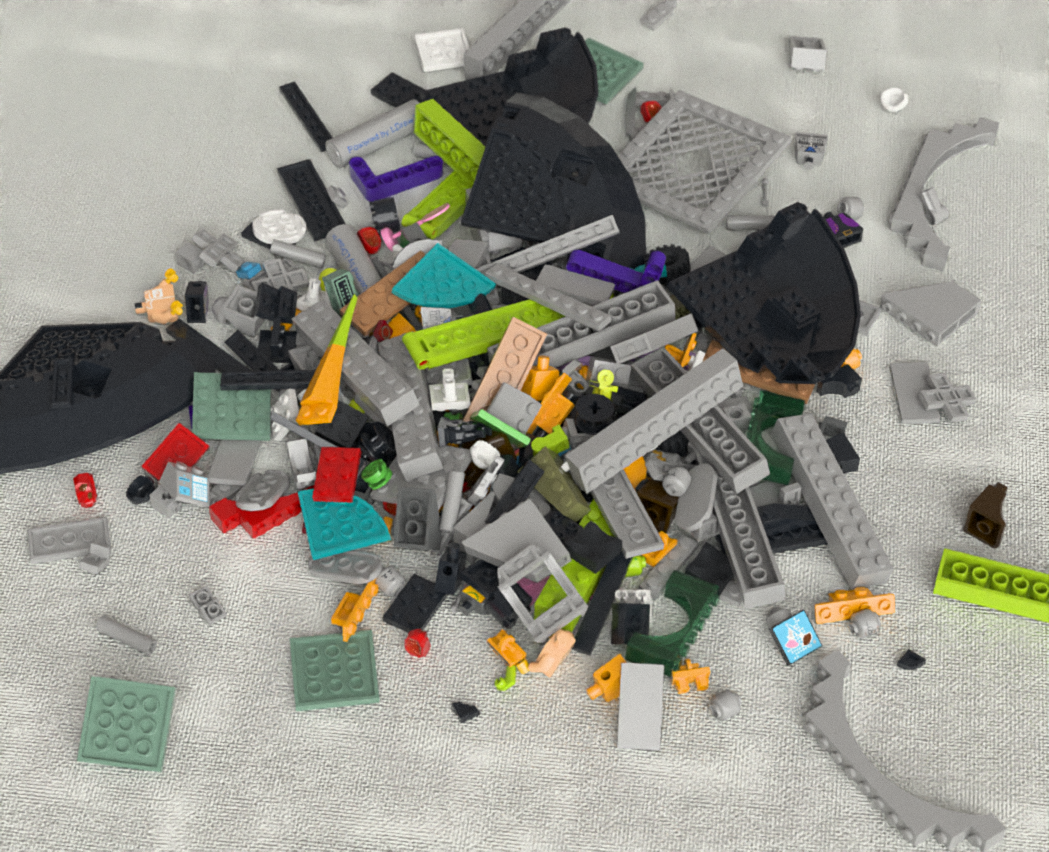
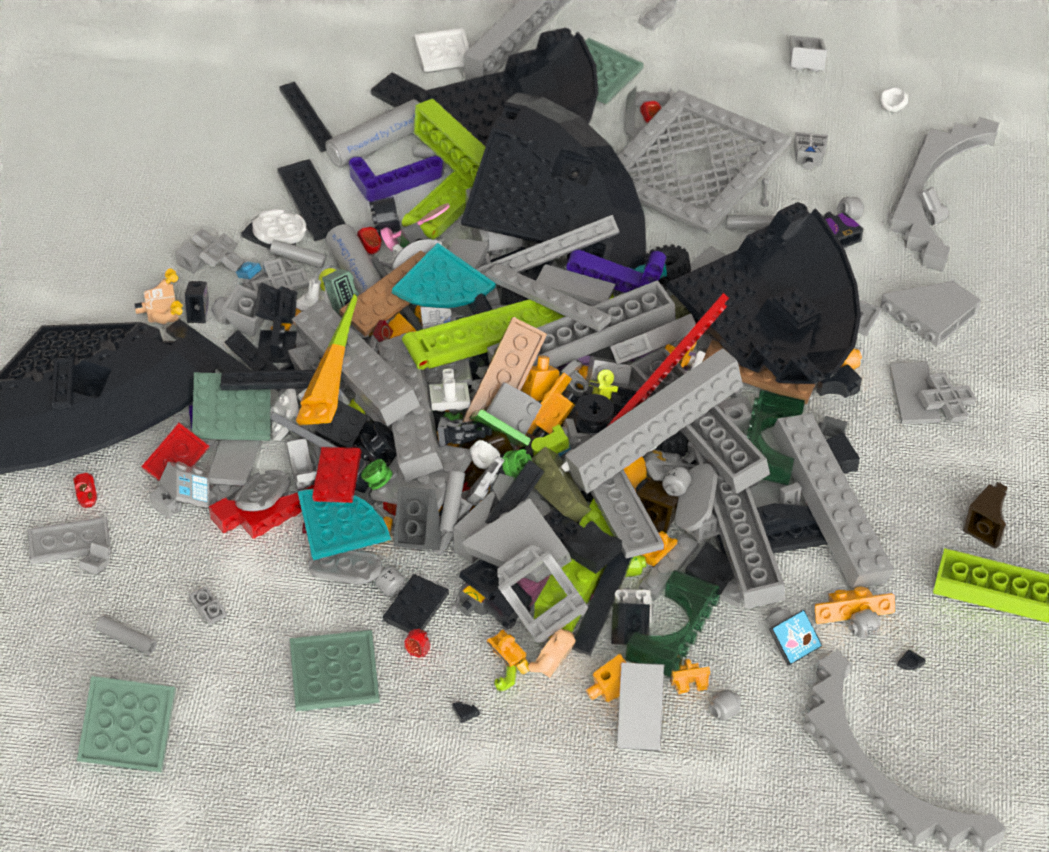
(140, 490): black hair -> none
(337, 196): light grey plate -> none
(352, 609): light orange bracket -> none
(449, 569): black torso -> none
(514, 462): none -> bright green wheel
(675, 356): none -> red plate

